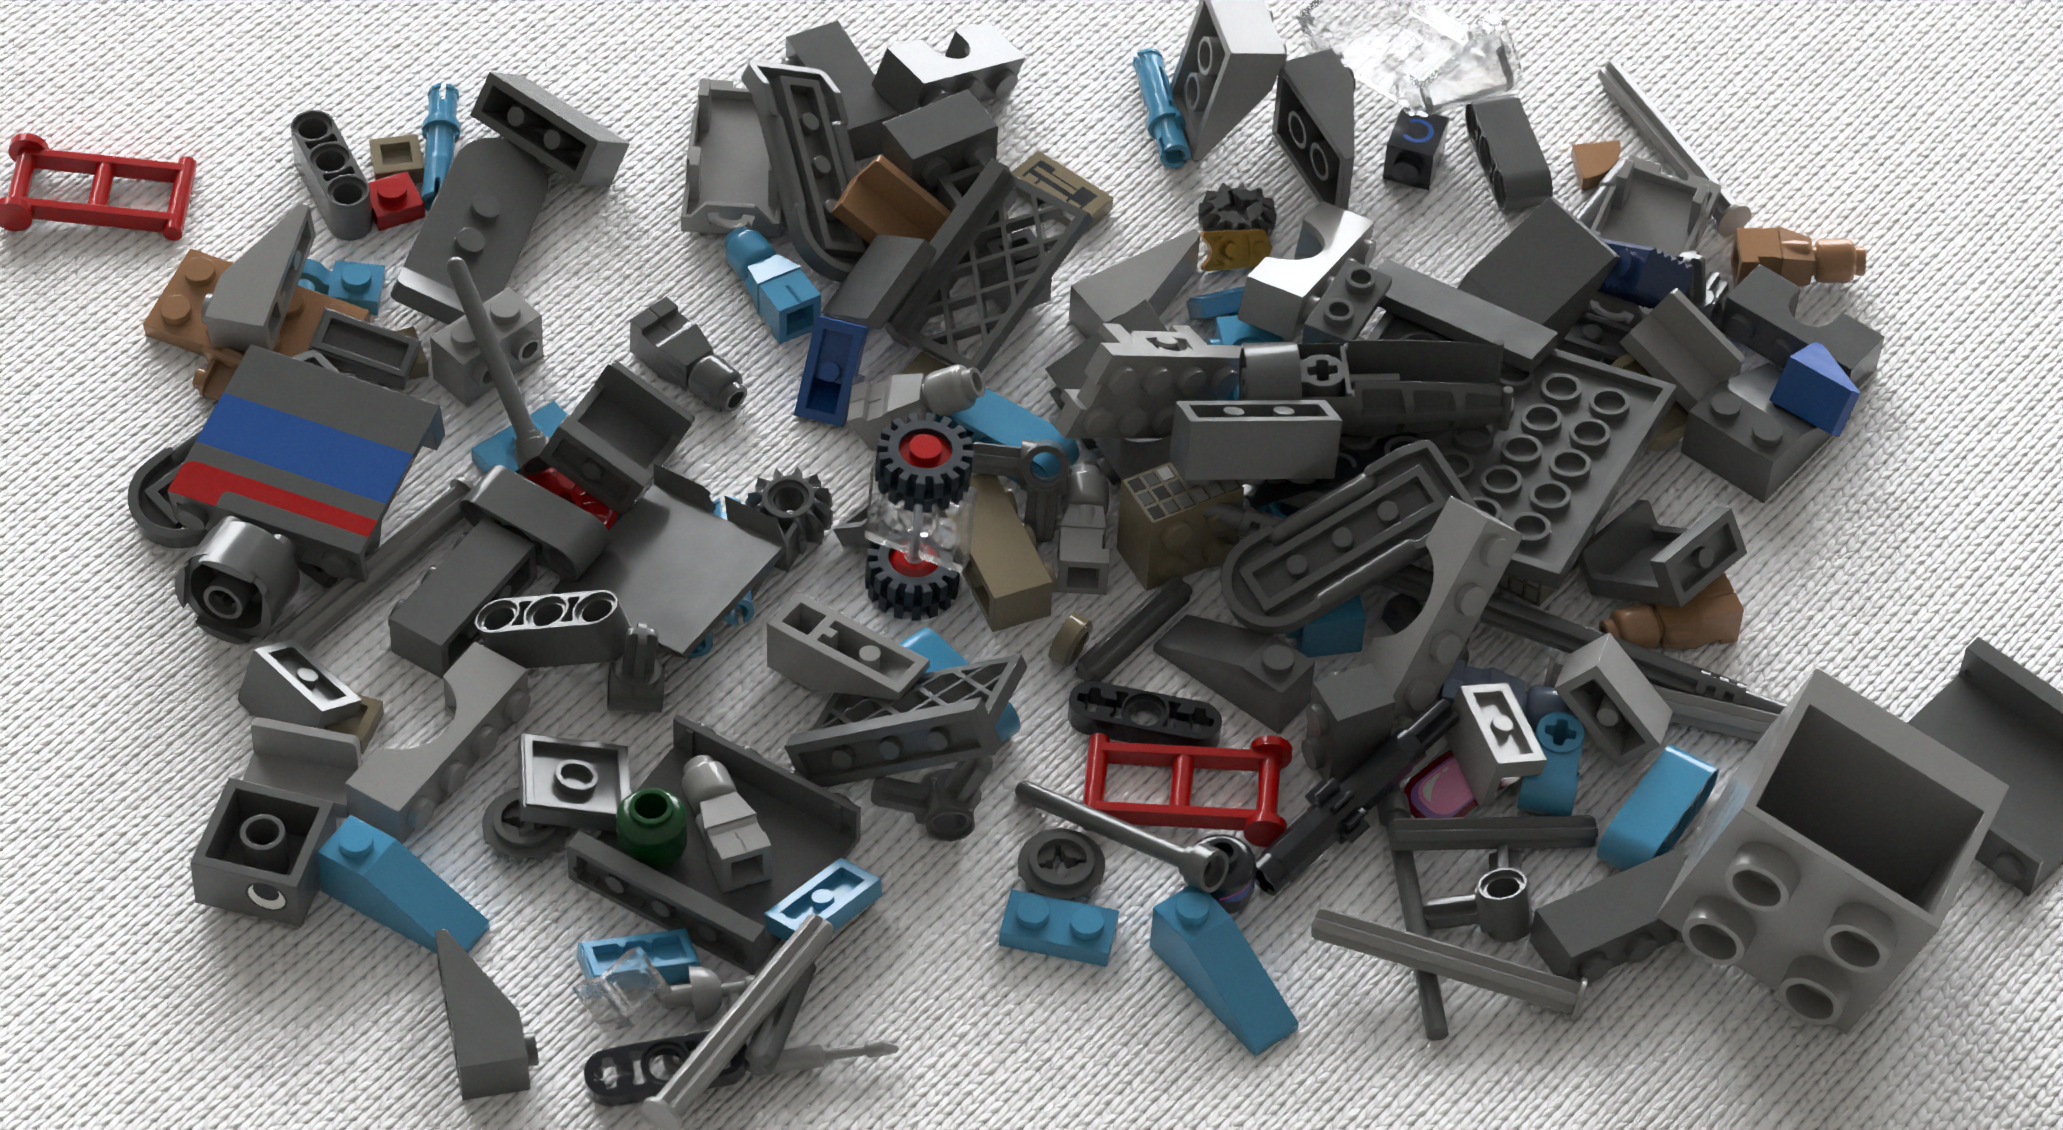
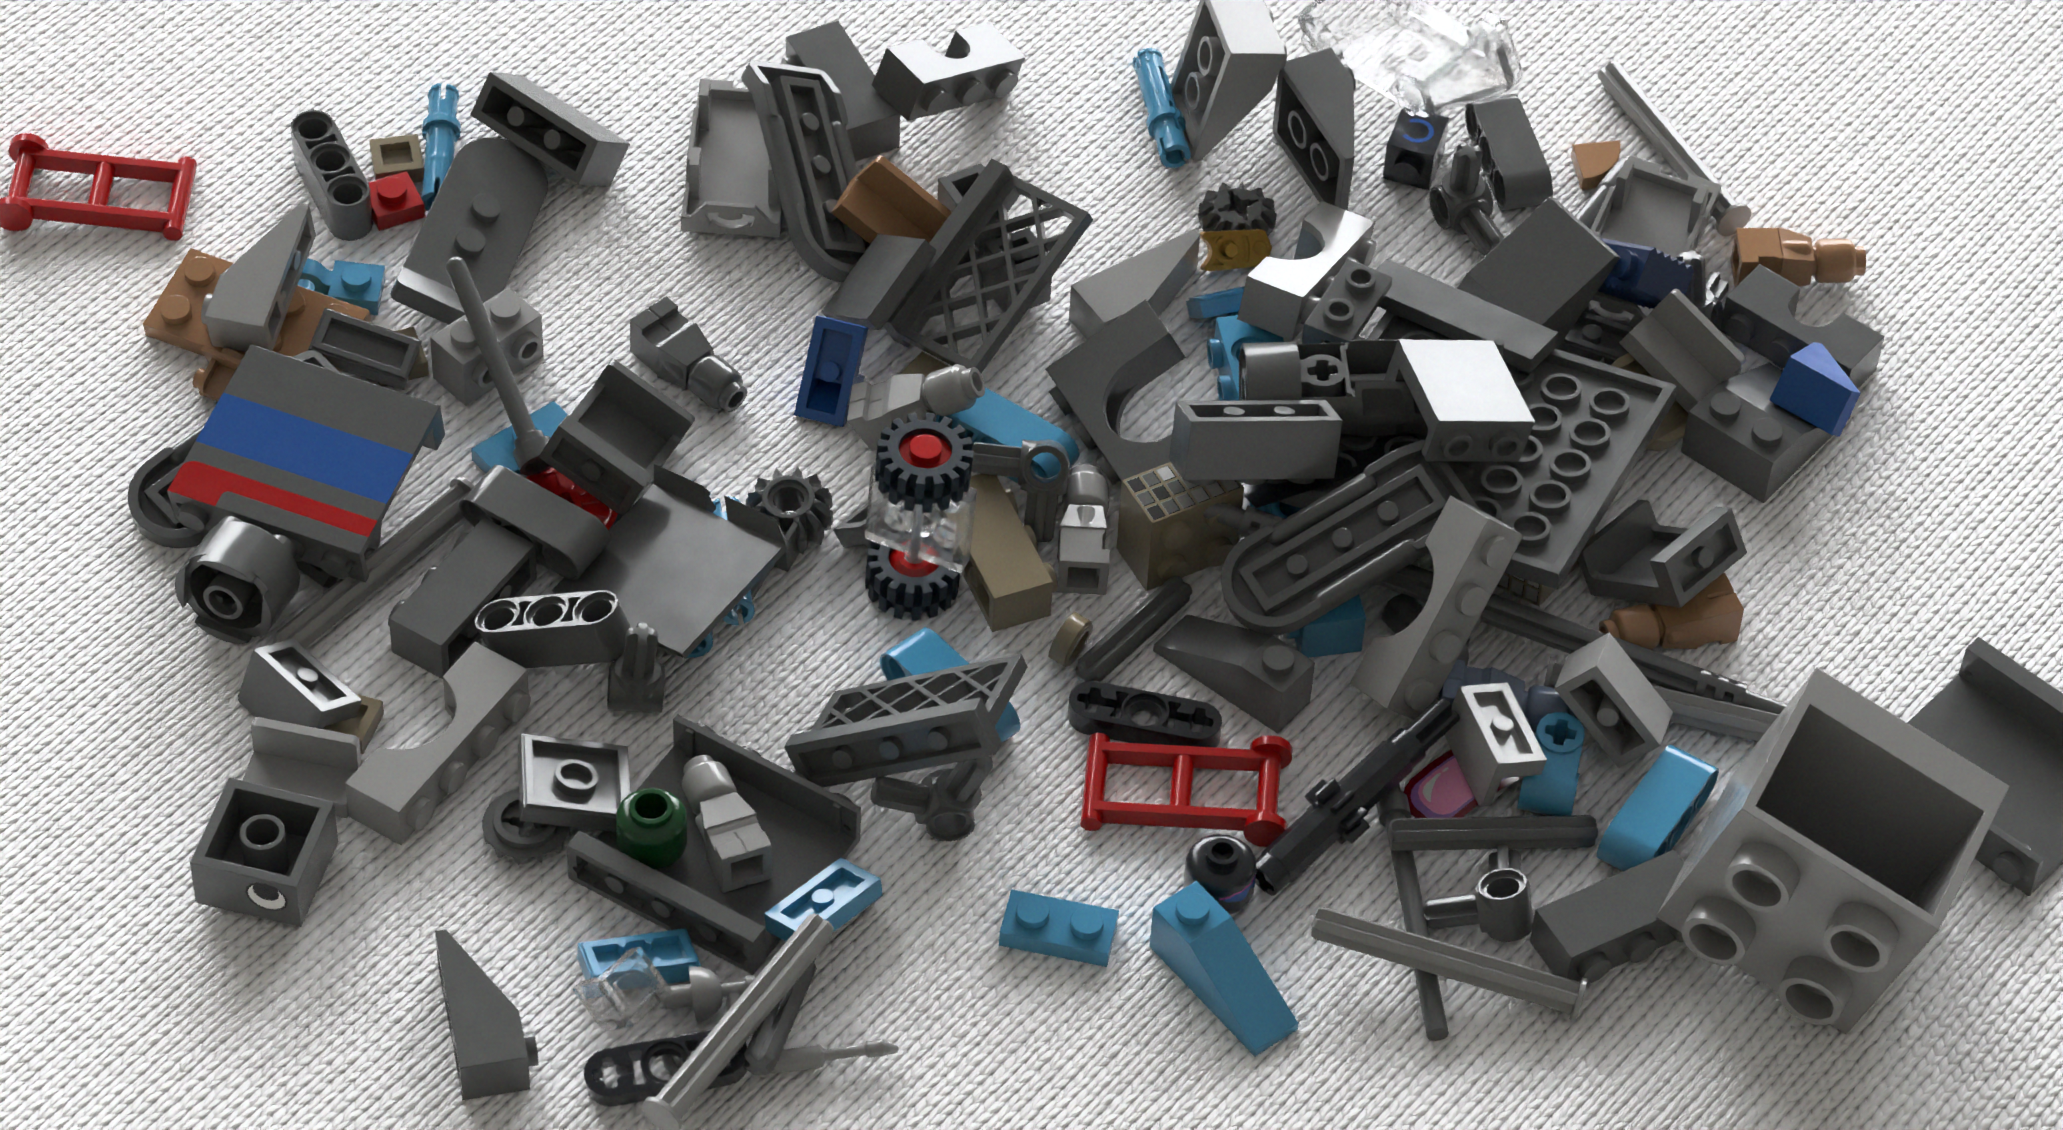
(395, 887): dark azure slope -> none
(775, 284): dark azure piece -> none
(838, 653): light grey slope -> none
(940, 139): dark grey brick -> none
(1065, 184): dark tan tile -> none
(1078, 854): dark grey gear -> none
(1137, 385): light grey piece -> none
(1198, 864): dark grey piece -> none
(1346, 720): dark grey brick -> none
(1464, 399): none -> panel
(1466, 200): none -> dark grey axle

